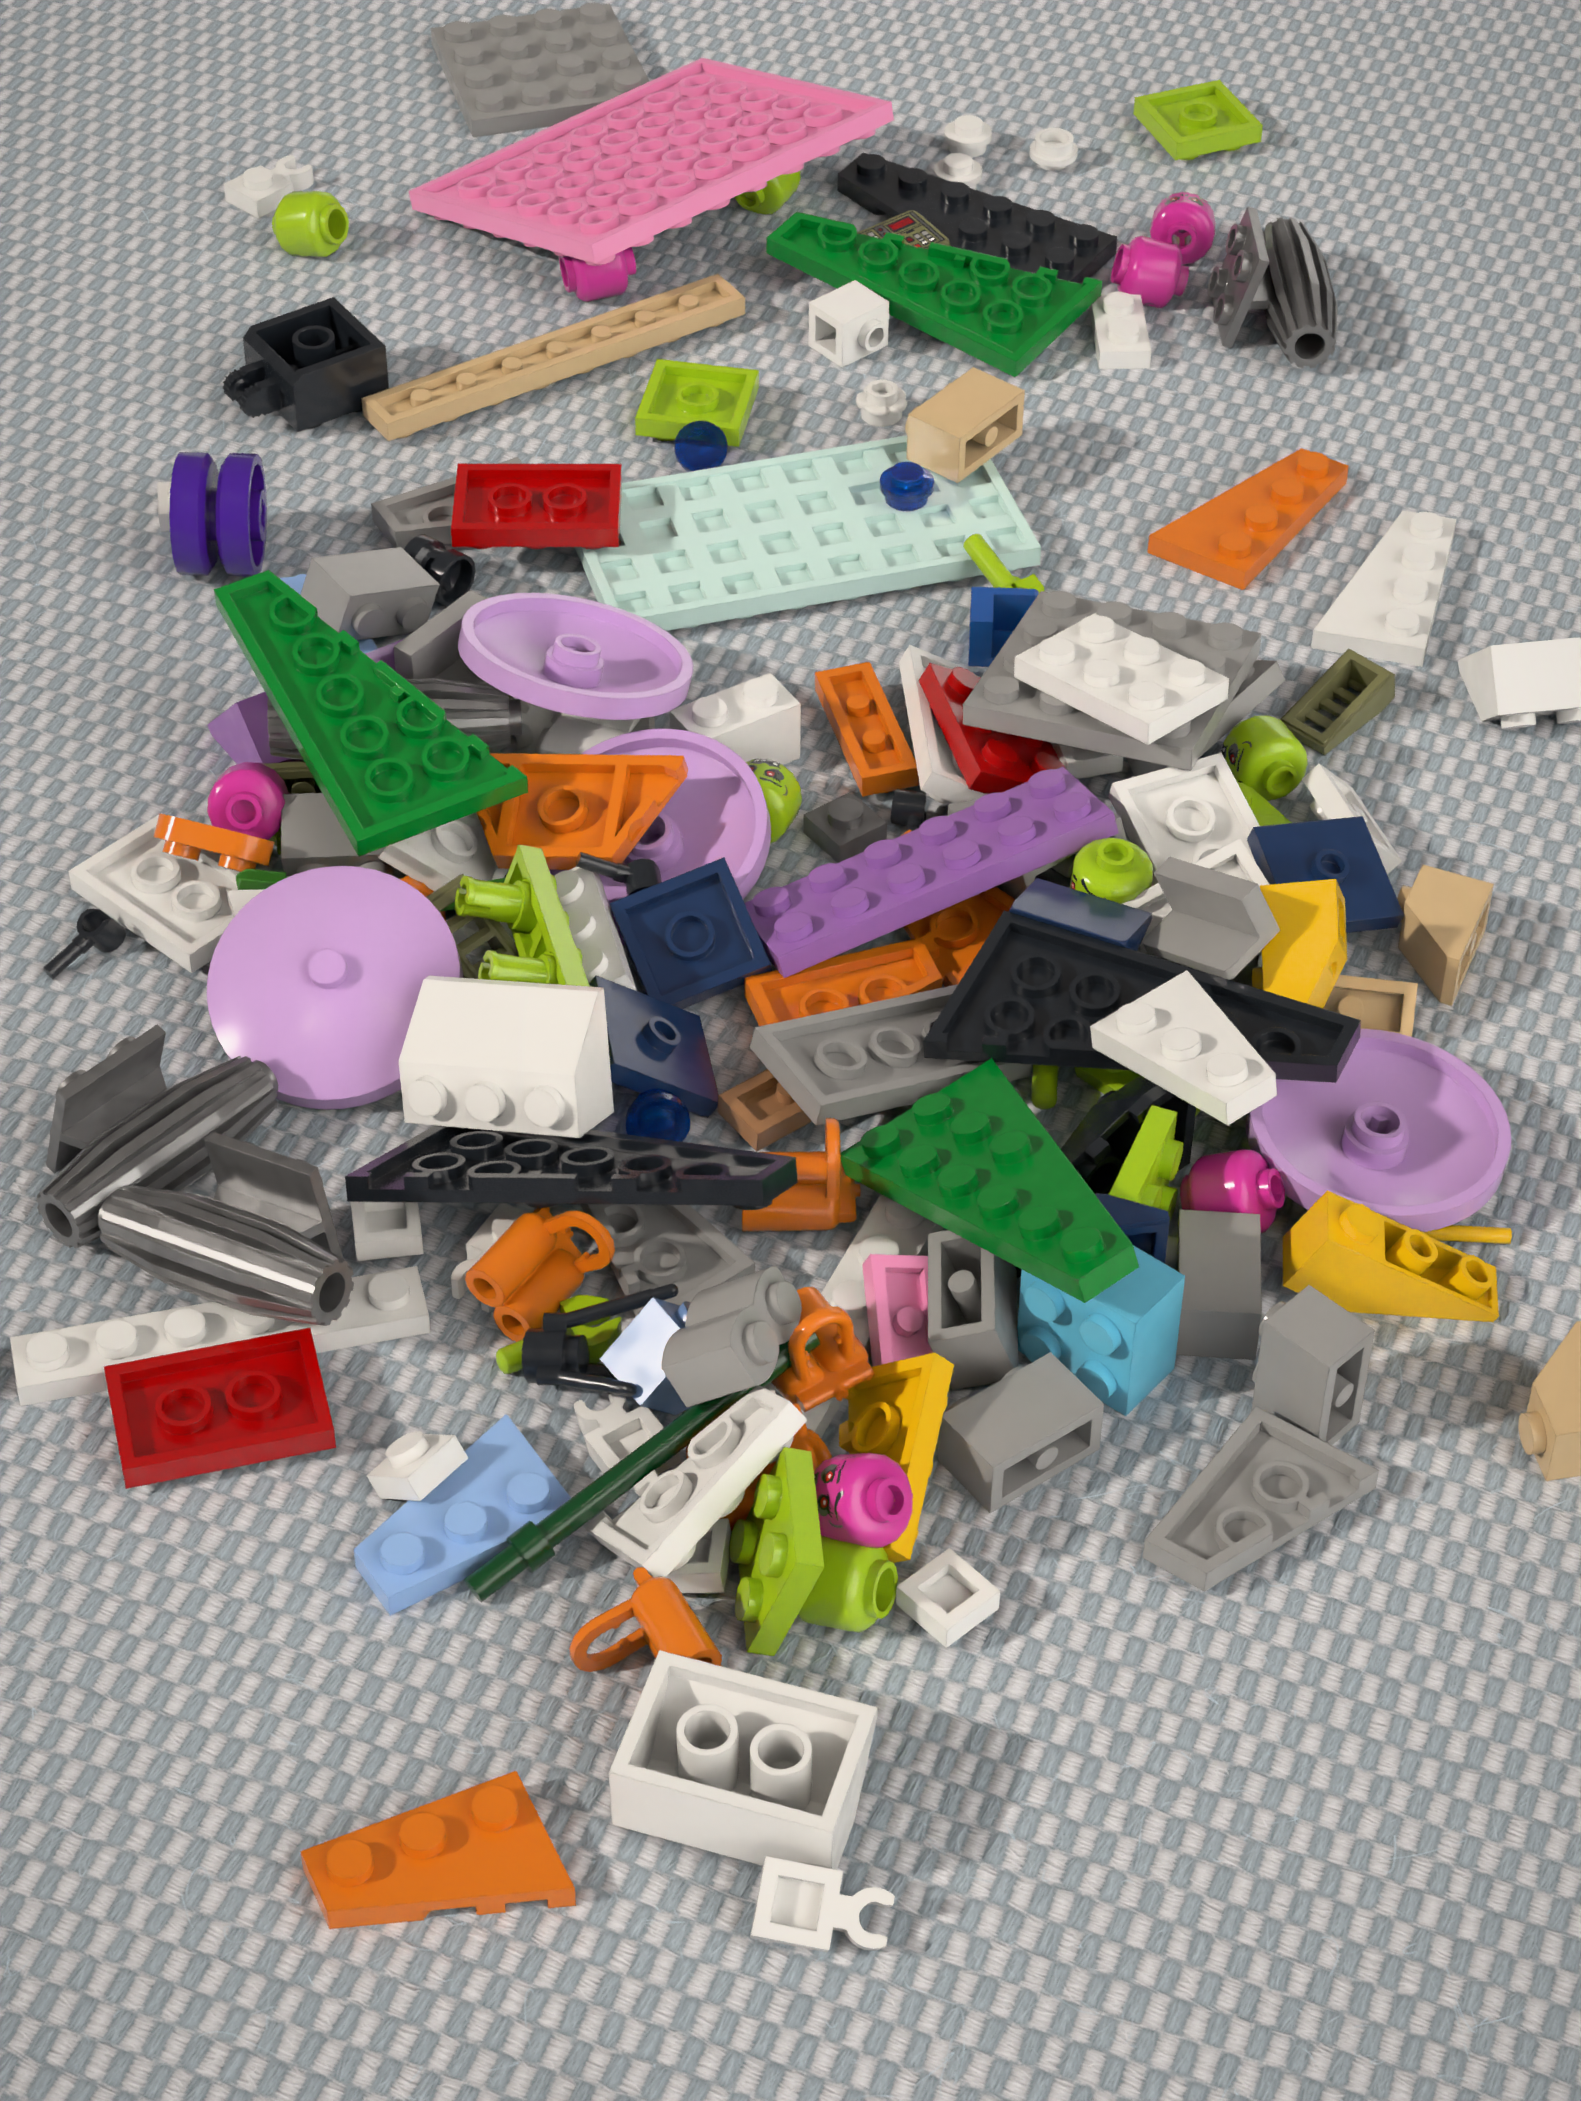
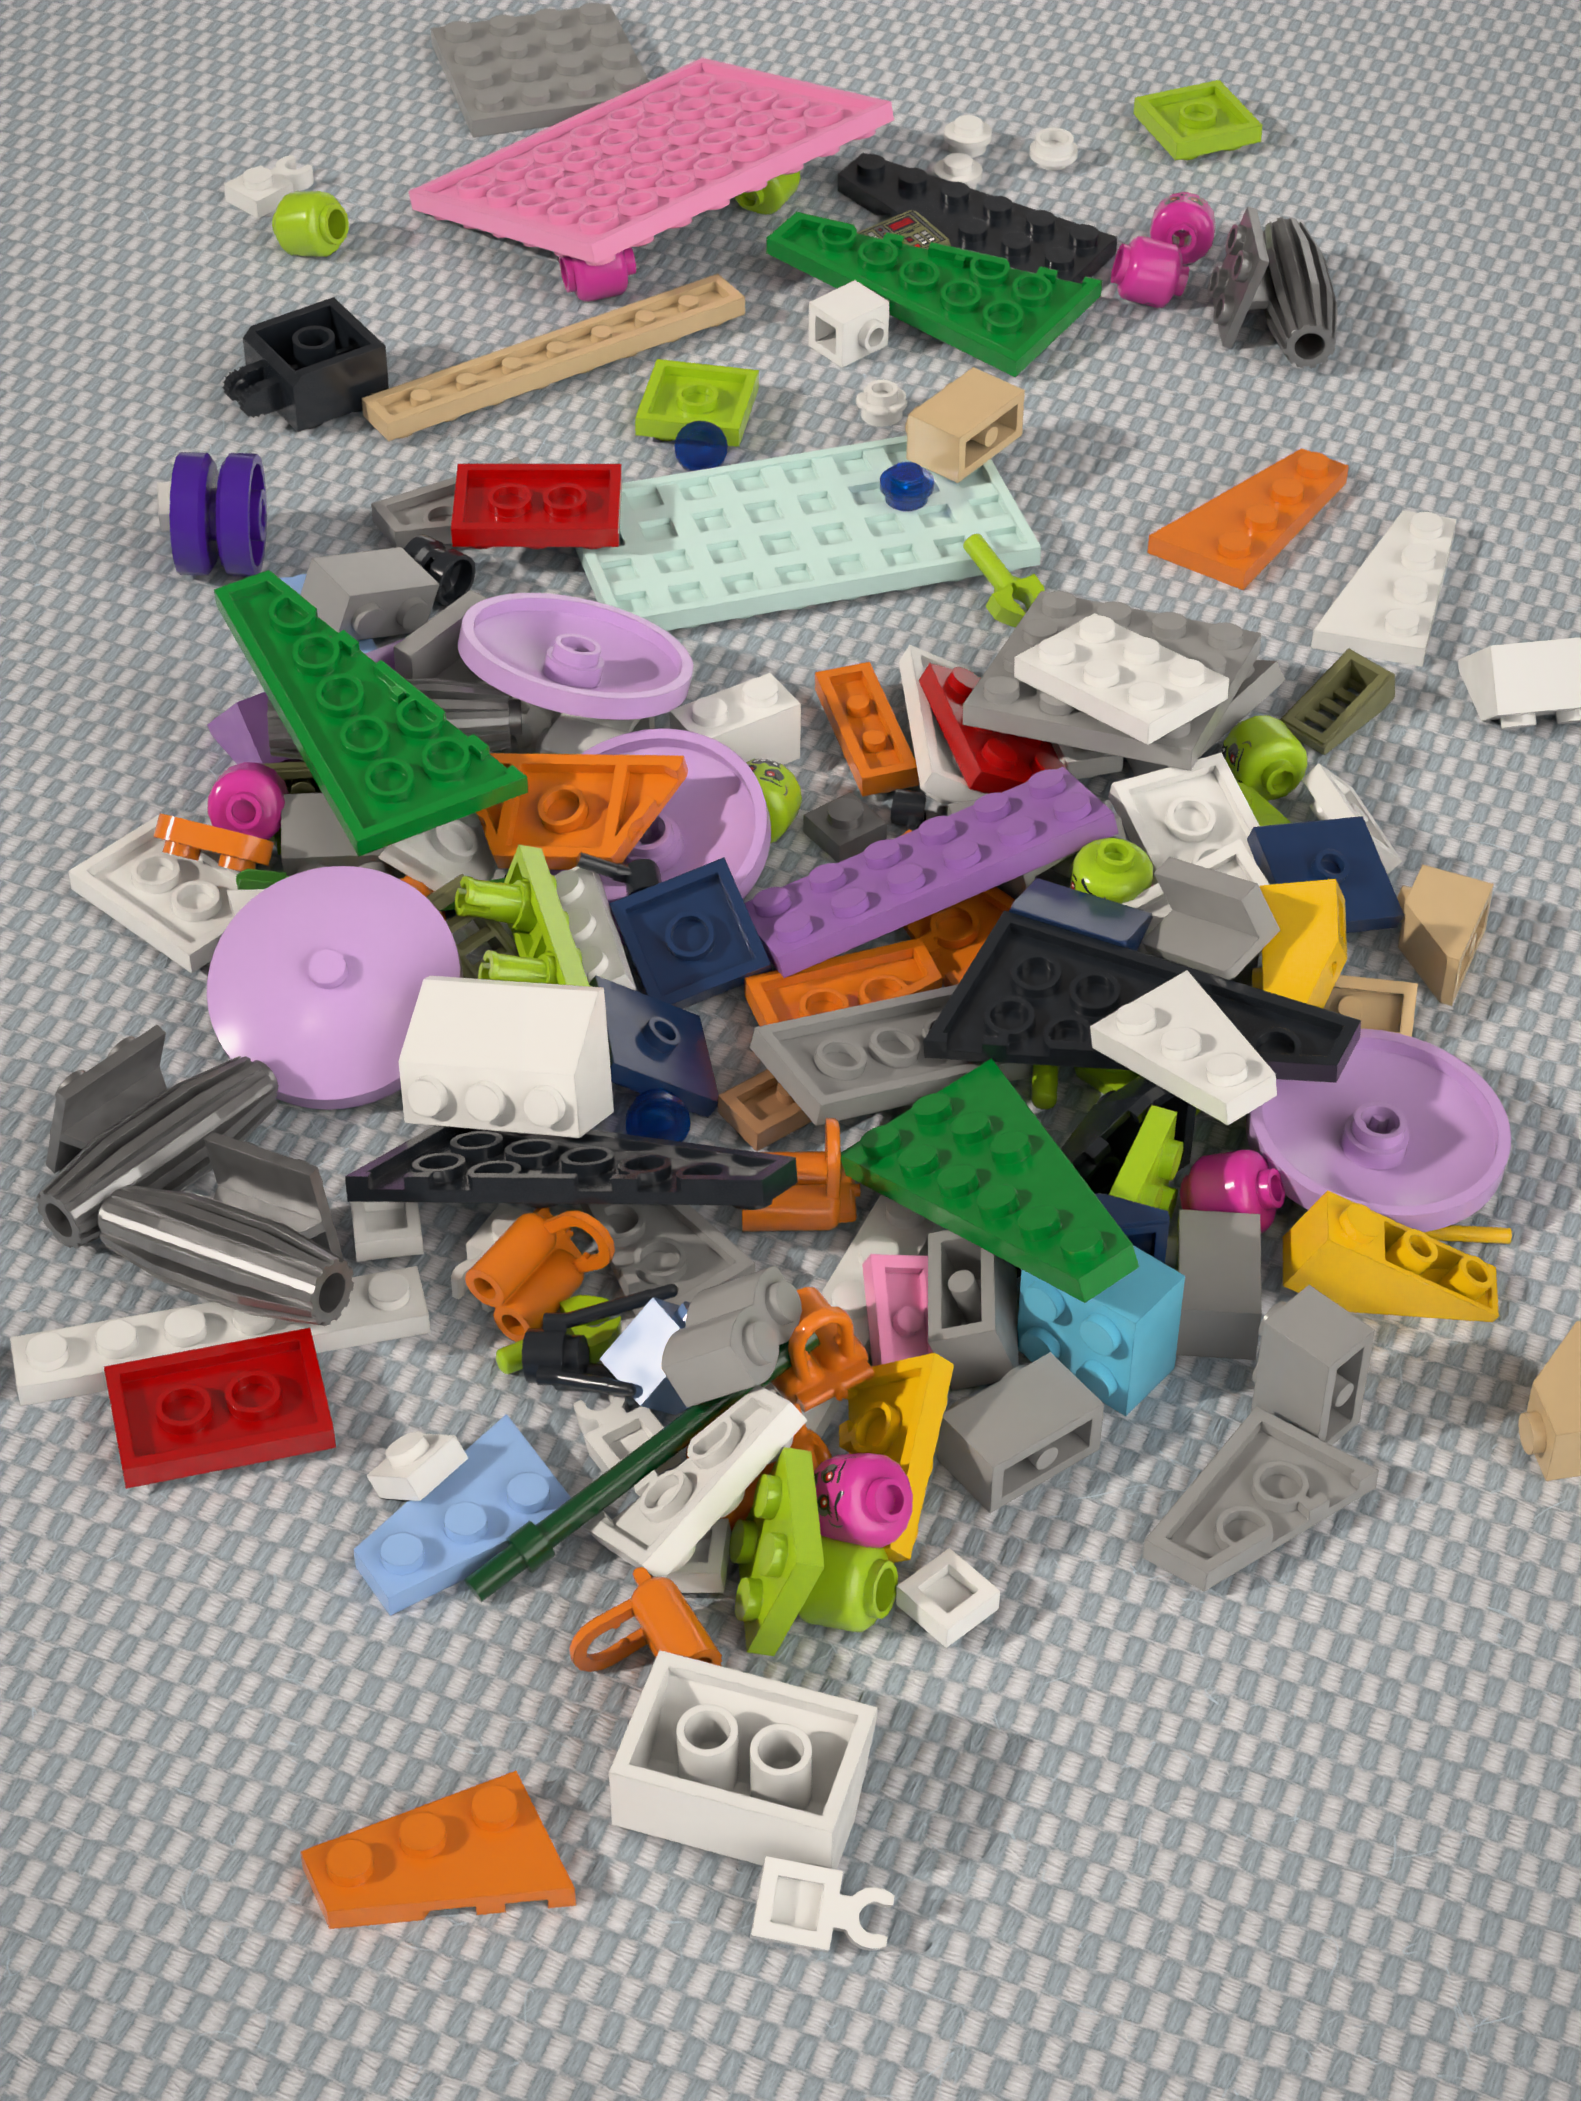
(94, 930): black hand -> none
(993, 619): blue panel -> none
(1120, 332): white plate -> none

